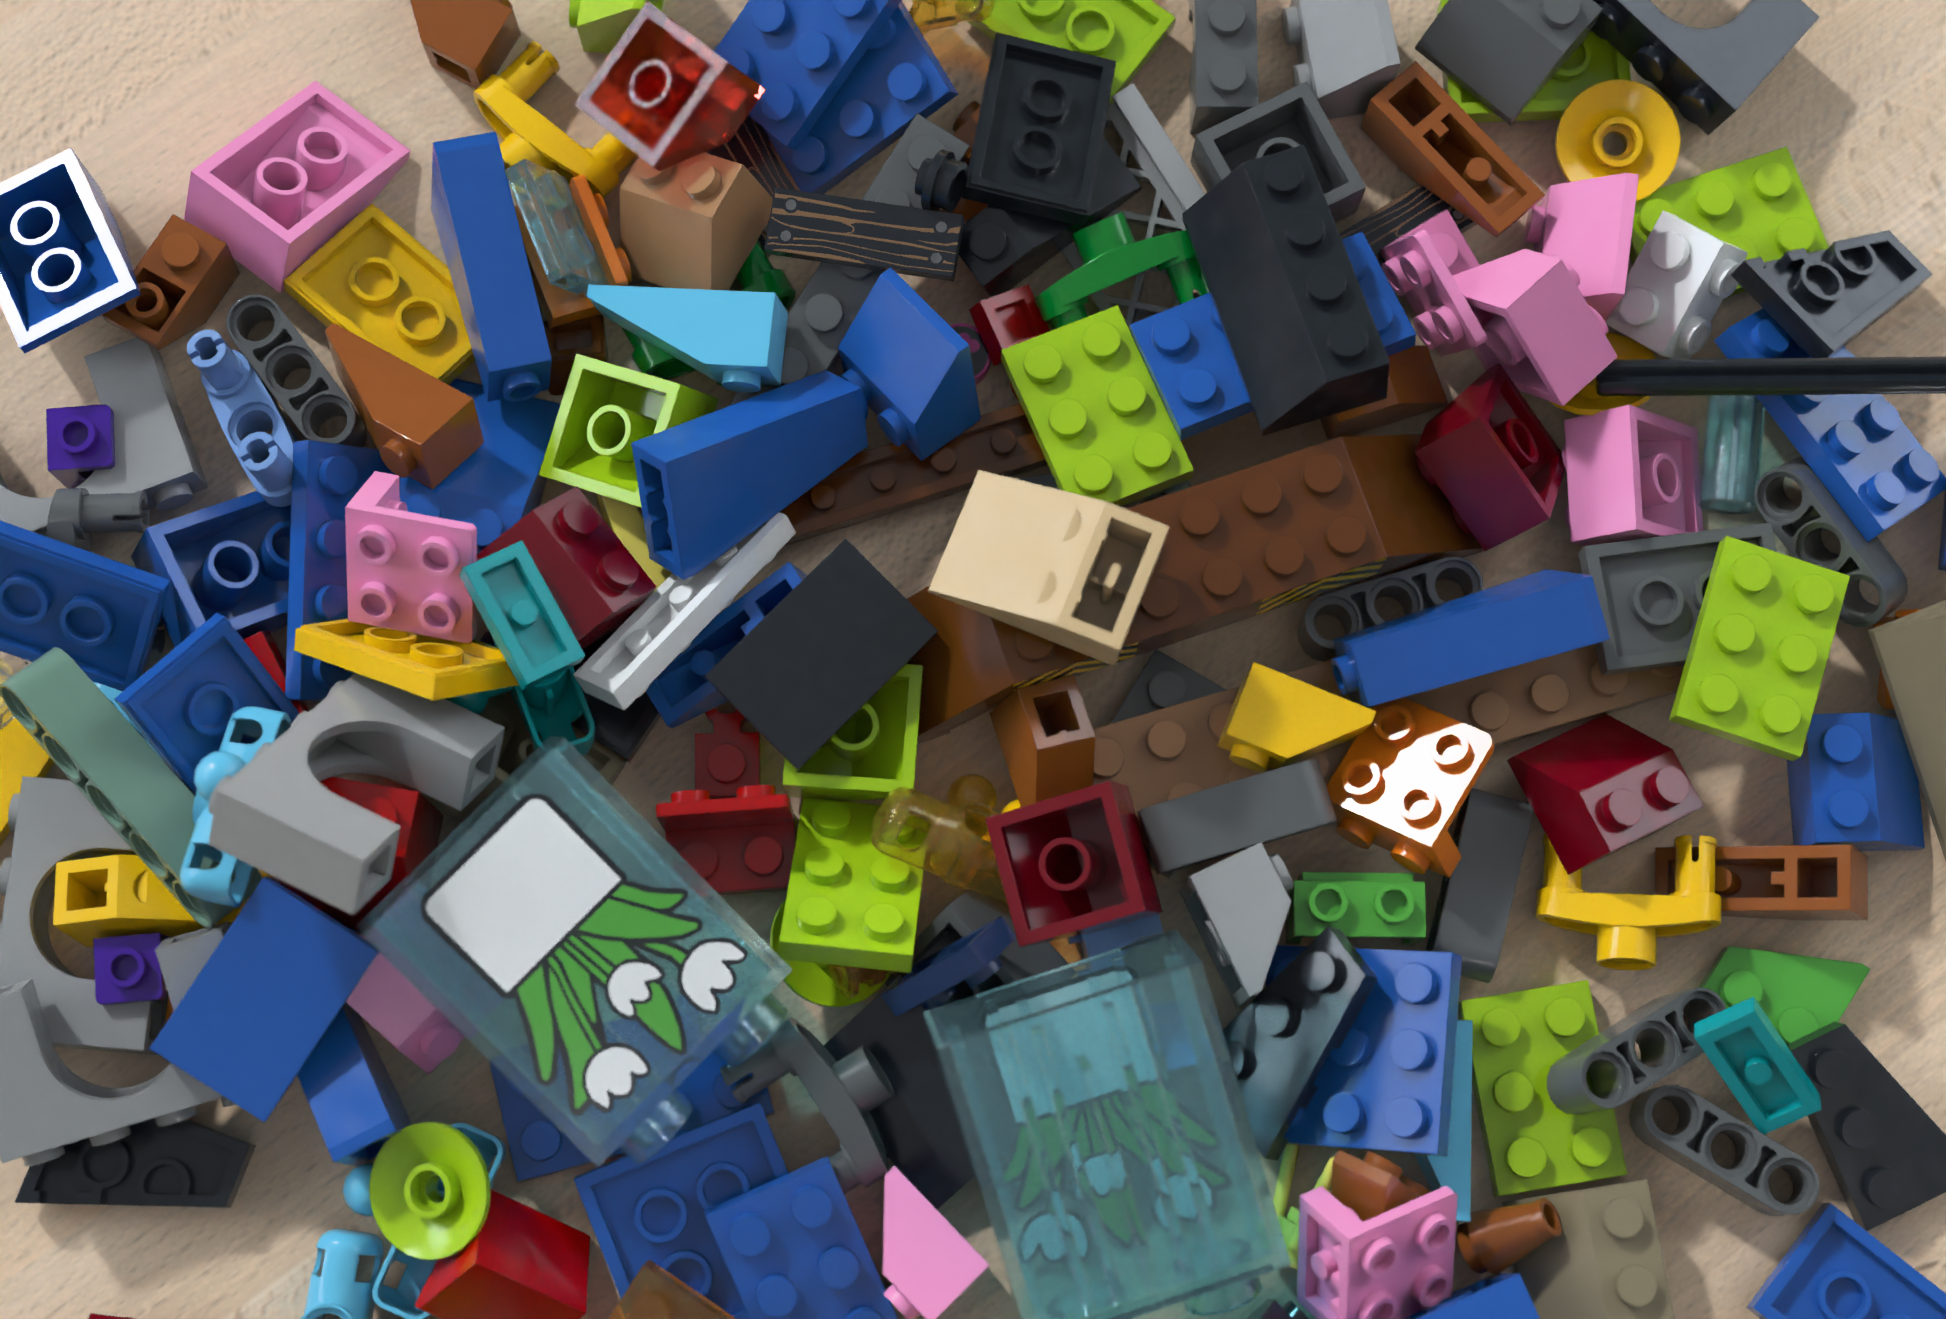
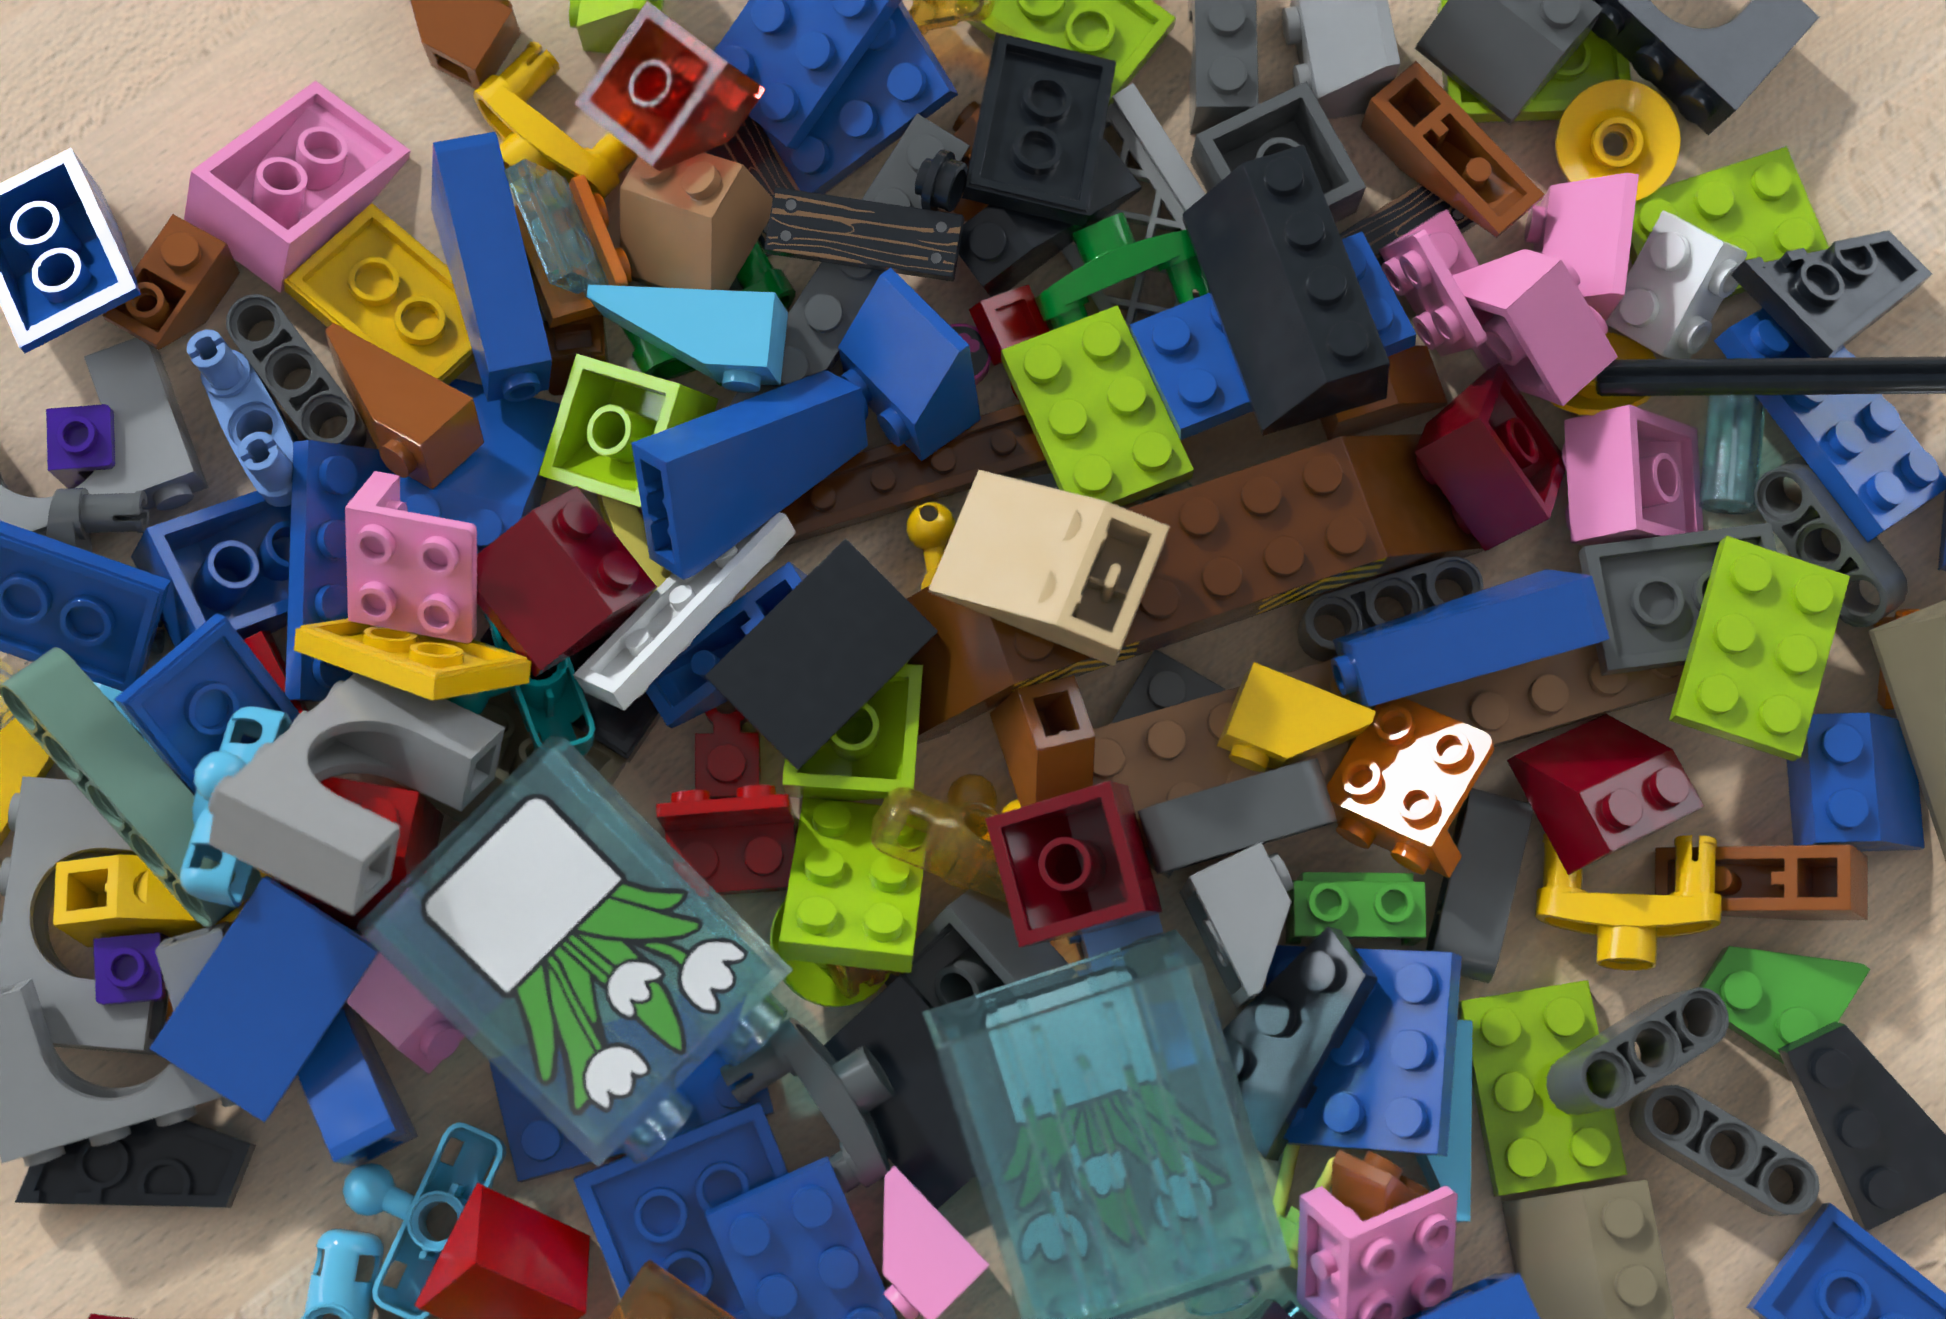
(407, 1195): lime dish -> none
(522, 615): teal plate -> none
(930, 536): none -> yellow arm
(935, 977): dark blue plate -> none
(1506, 1234): dark orange cone -> none
(1757, 1066): teal plate -> none

